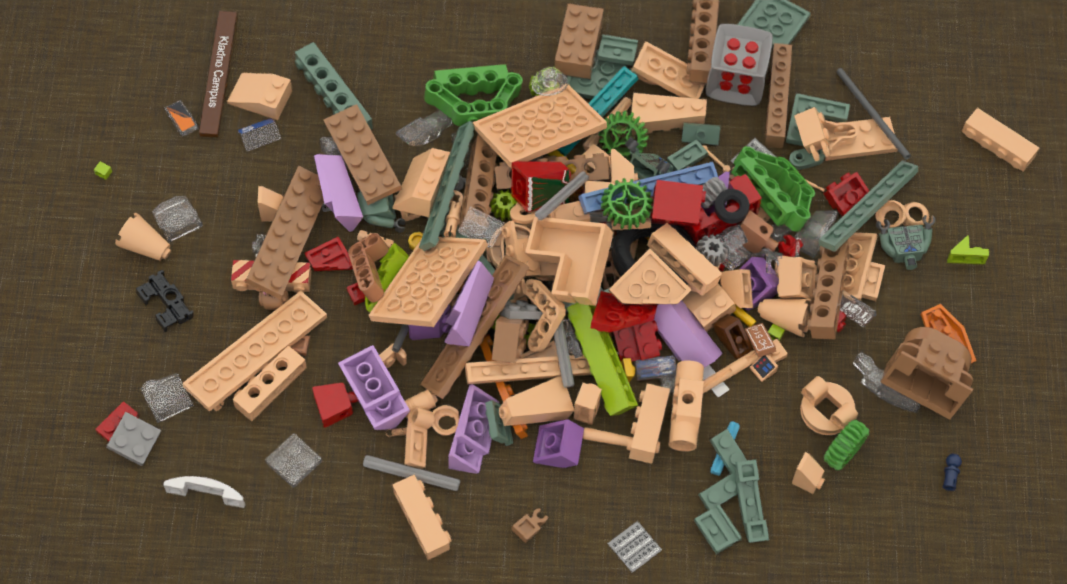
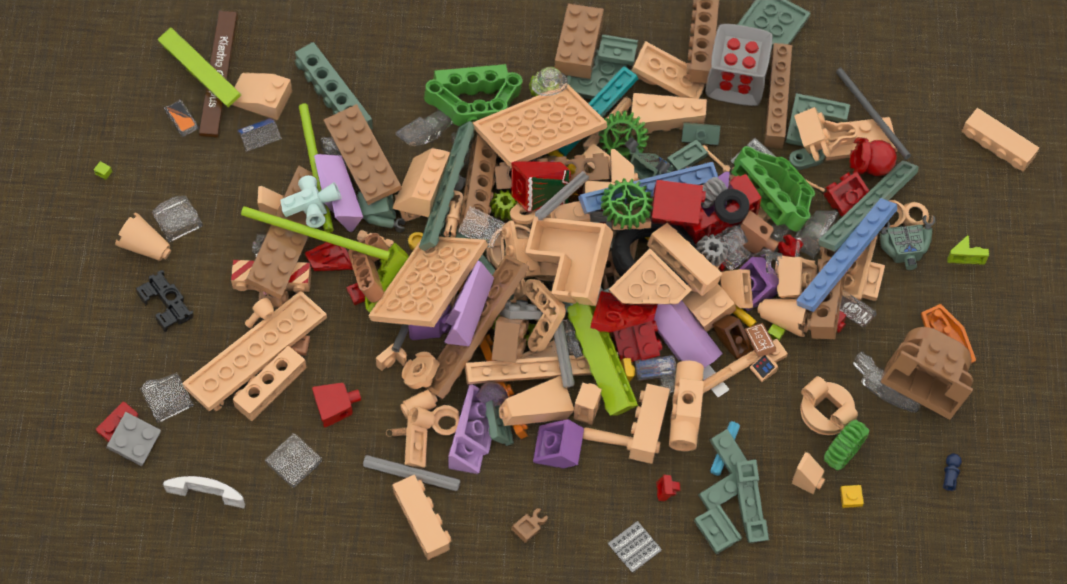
(199, 67): none -> lime slope
(262, 309): none -> light nougat bar
(310, 201): none -> light aqua brick
(312, 150): none -> lime piece
(315, 233): none -> lime piece
(375, 389): lavender slope -> none
(427, 368): none -> light nougat plate
(492, 391): none -> clear purple hair
(666, 487): none -> red tile
(846, 255): none -> medium blue plate
(851, 496): none -> yellow plate
(873, 157): none -> red tile

